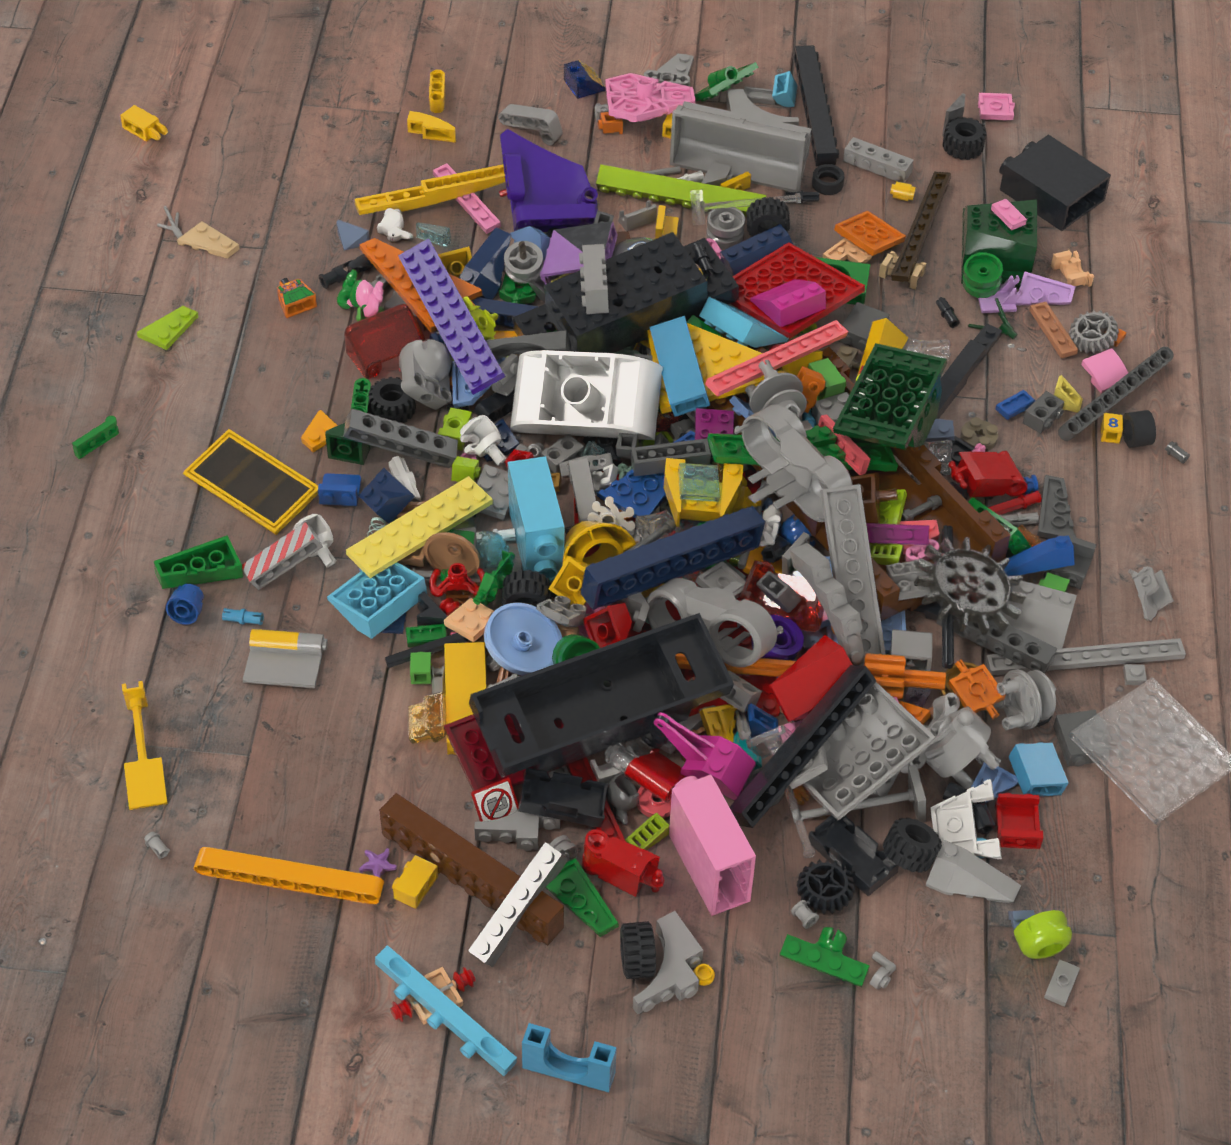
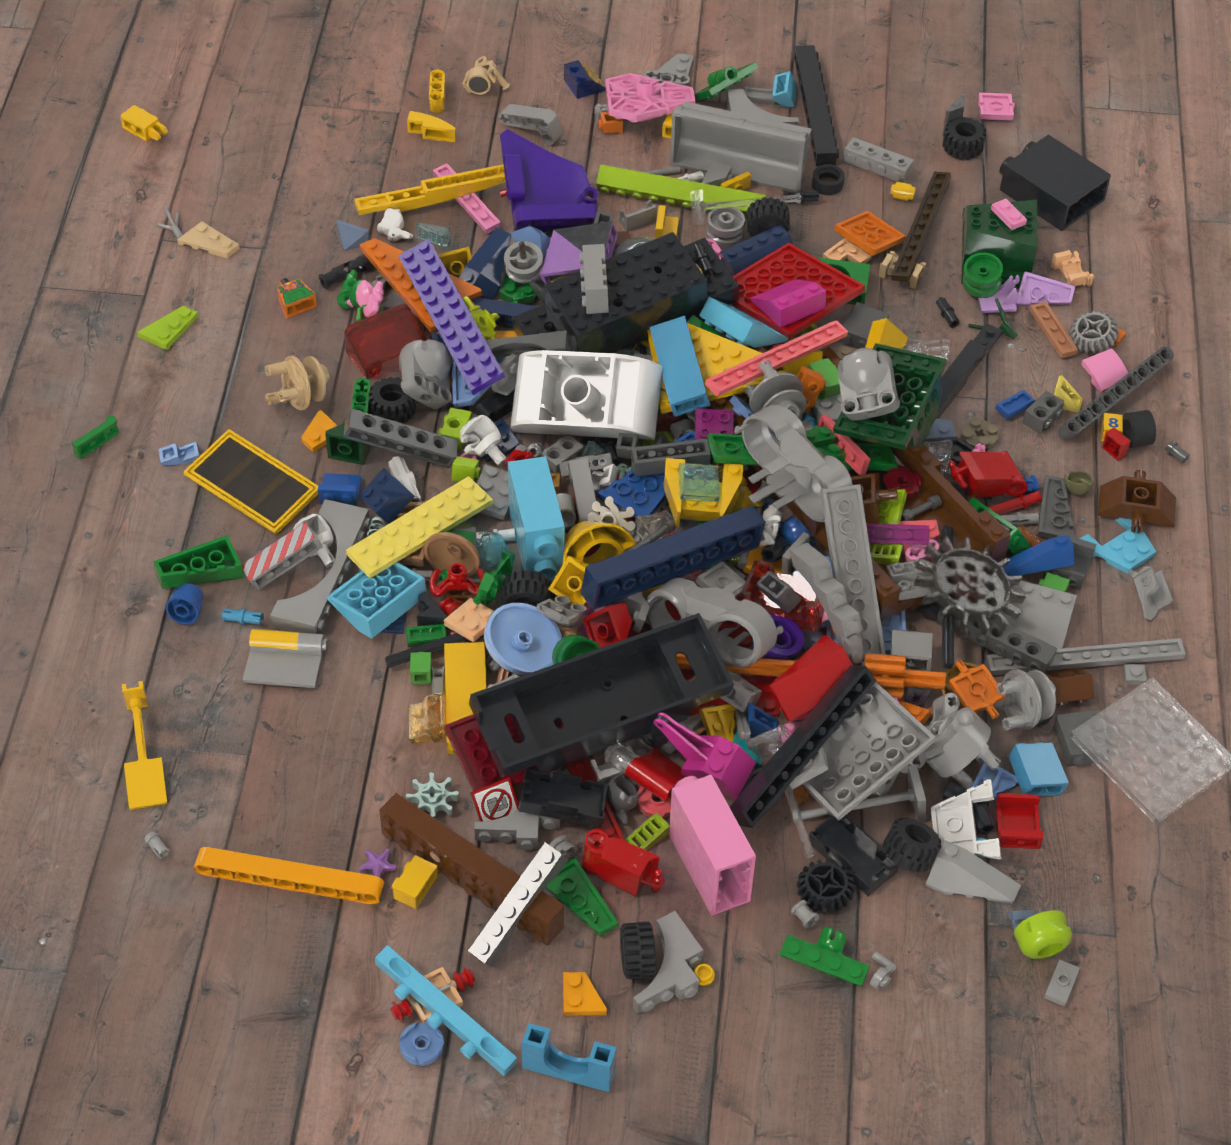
(179, 455): none -> medium blue slope
(299, 381): none -> tan piece
(309, 610): none -> light grey arch
(421, 1034): none -> medium blue plate
(433, 796): none -> light aqua gear
(479, 78): none -> tan piece
(567, 508): none -> white piece
(580, 996): none -> light orange wing
(867, 383): none -> light grey piece
(902, 473): none -> dark red plate
(1072, 685): none -> reddish brown slope
(1078, 482): none -> olive hair
(1116, 444): none -> red piece
(1126, 550): none -> medium azure wing
(1137, 500): none -> reddish brown slope

